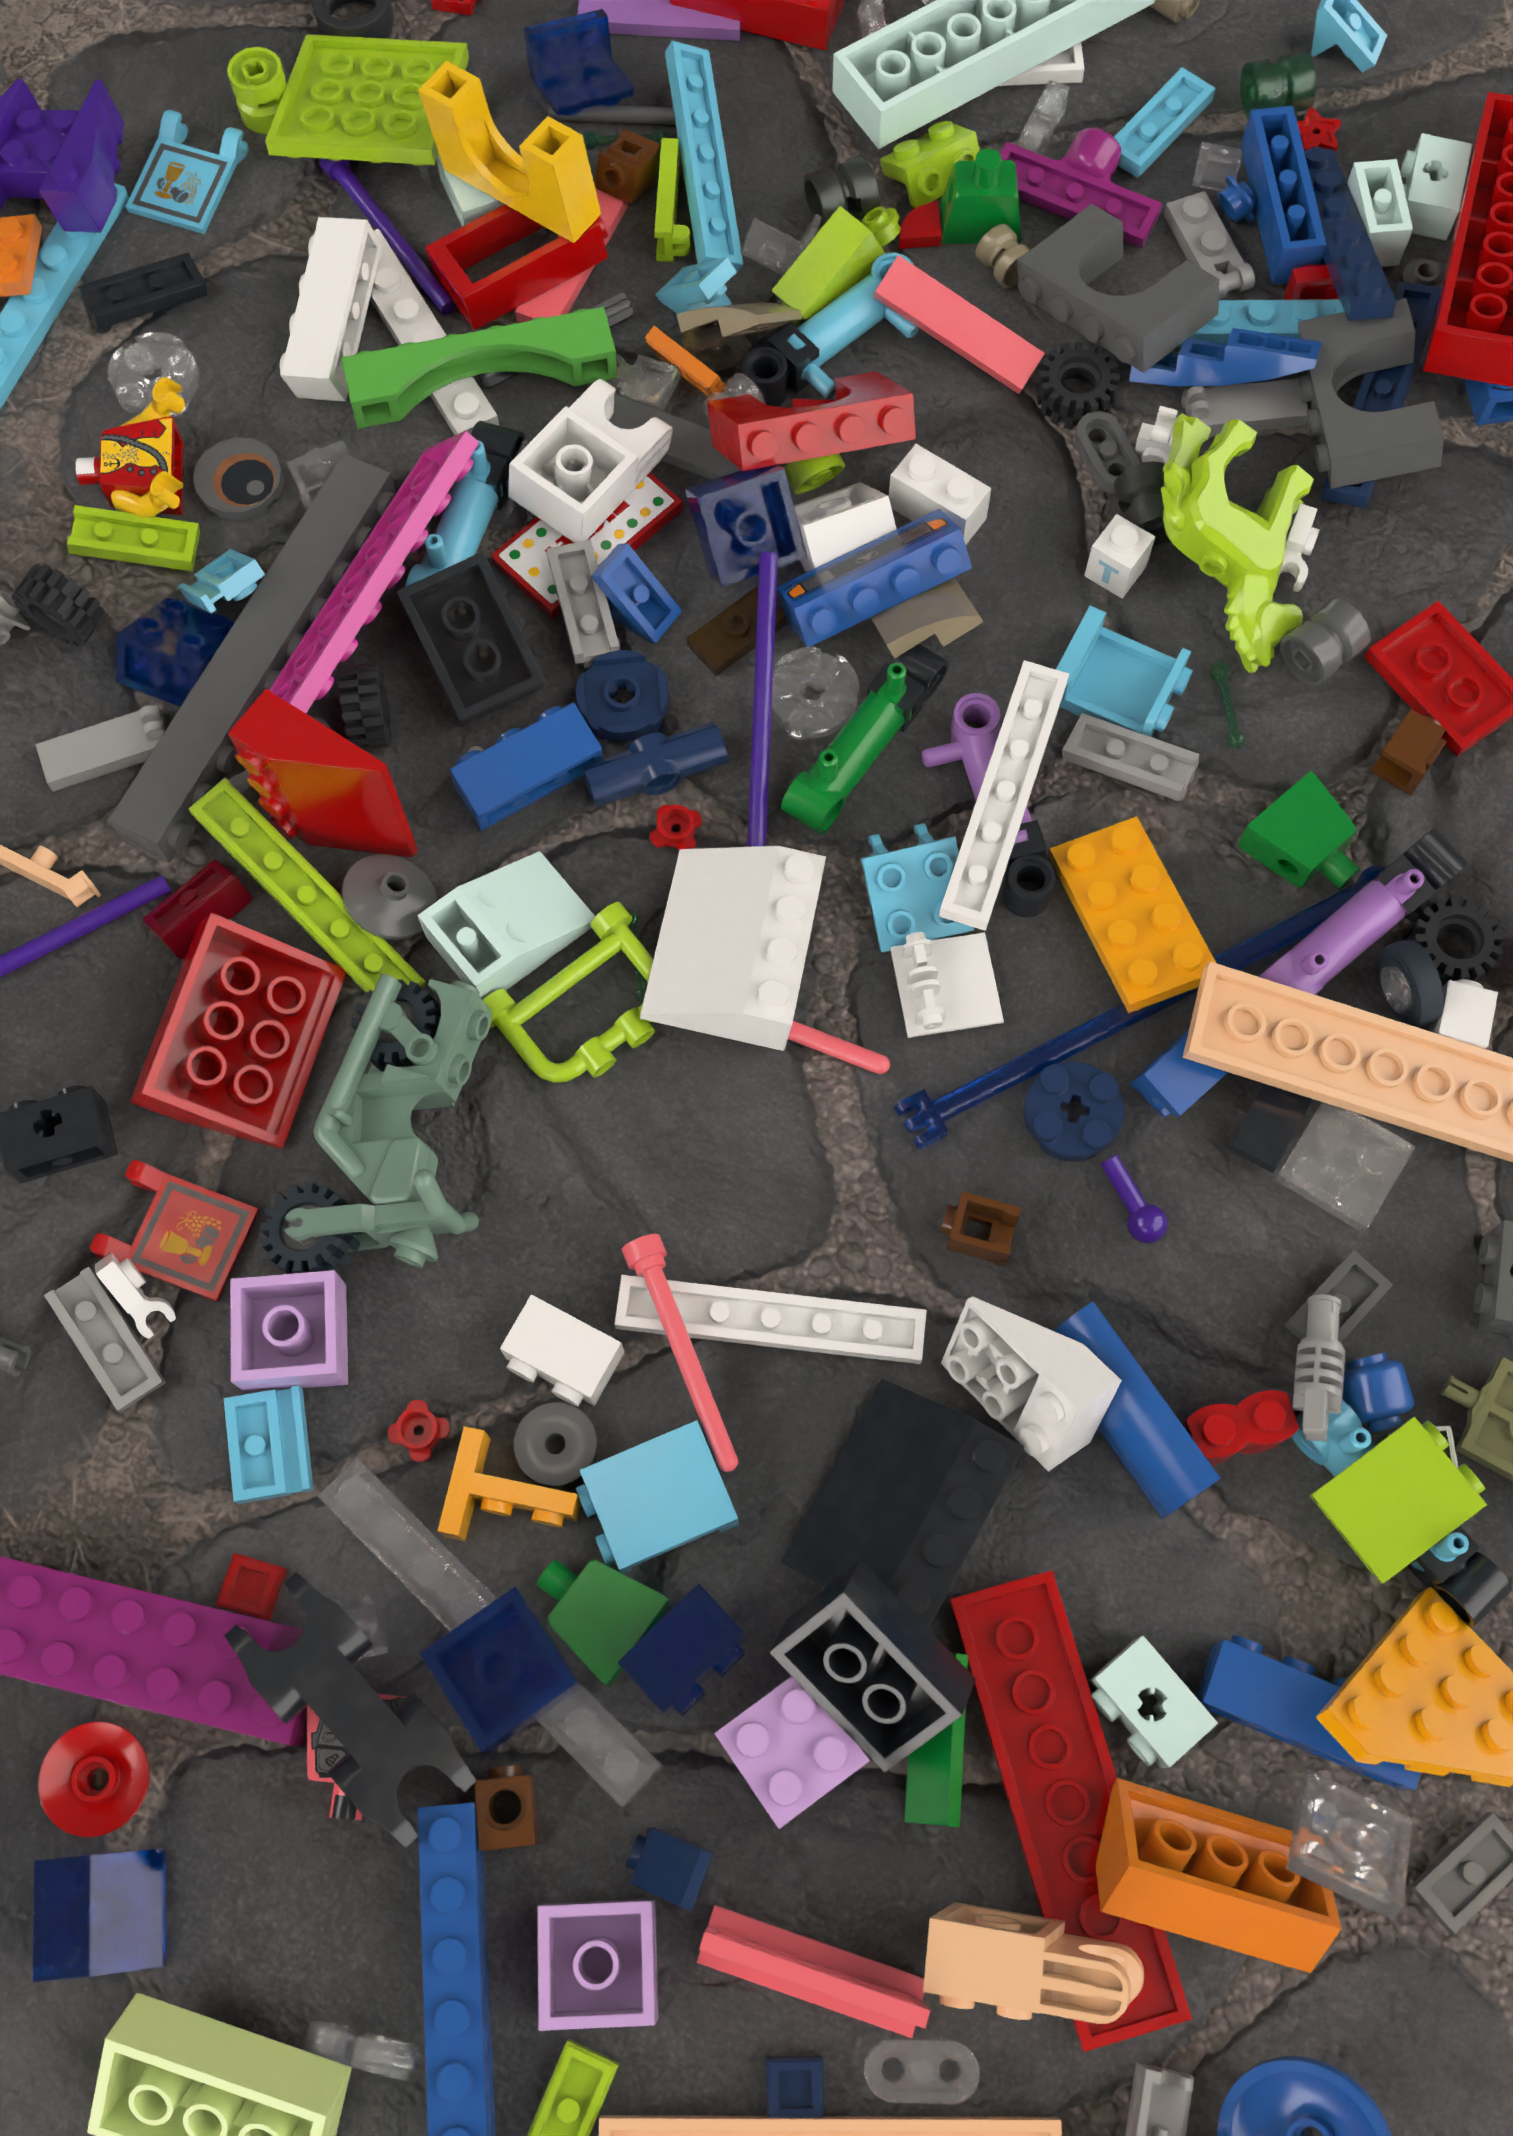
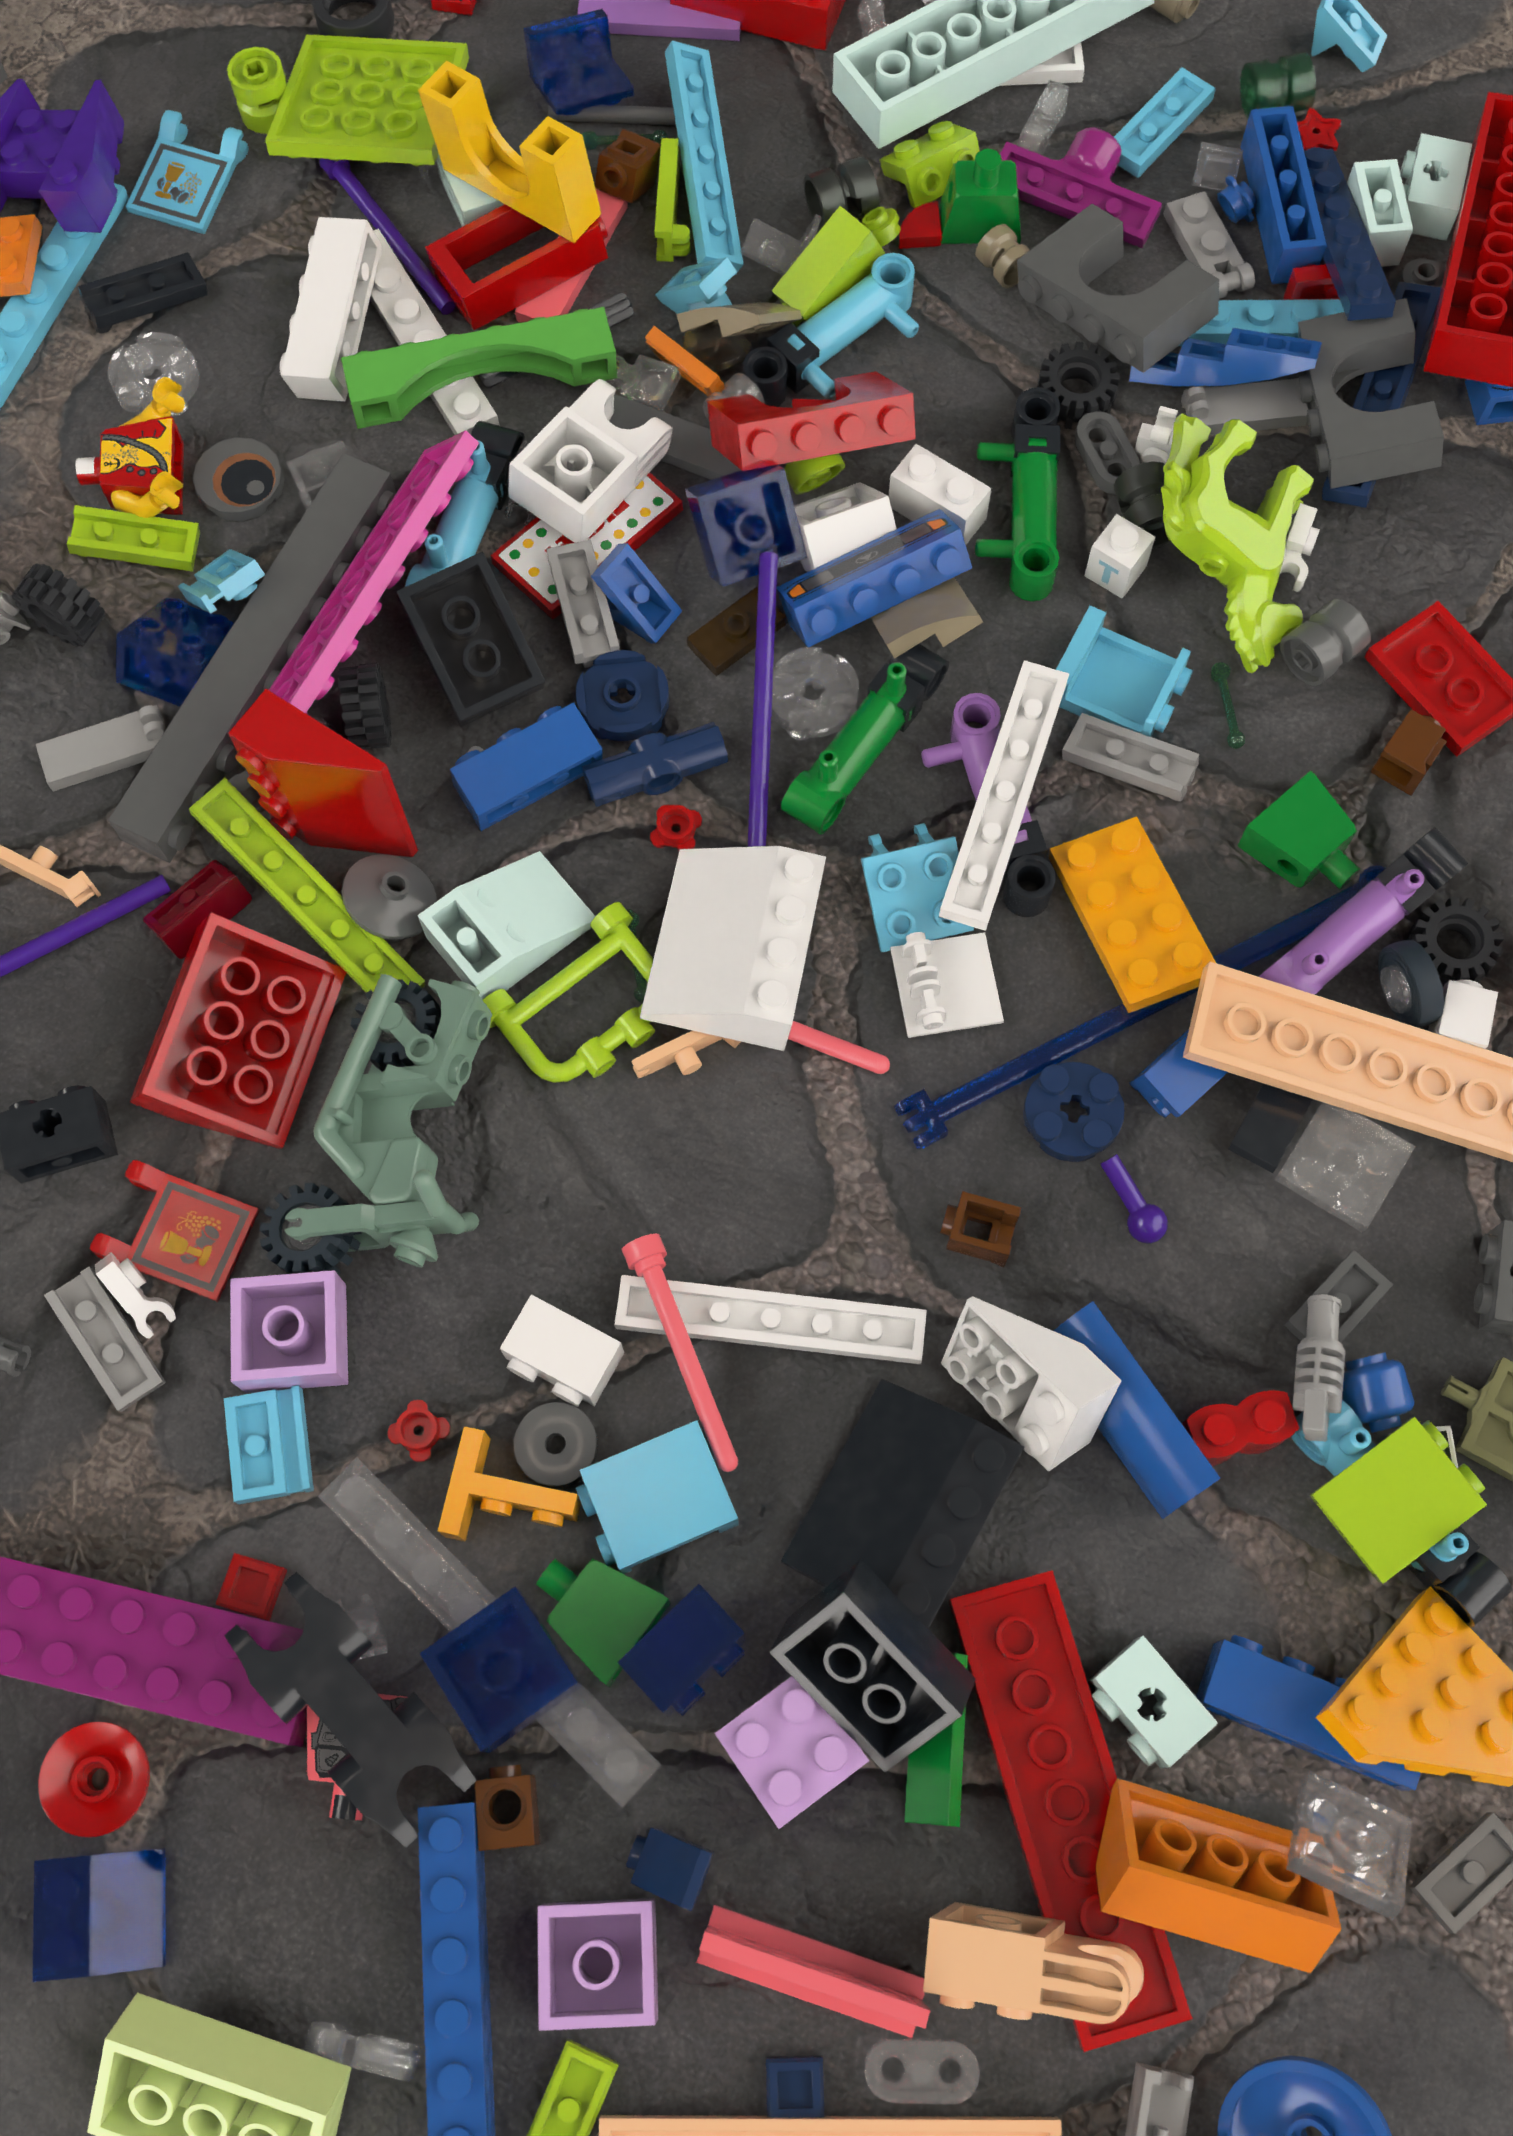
(679, 1050): none -> light nougat piece
(958, 324): coral tile -> none
(1034, 494): none -> green piece

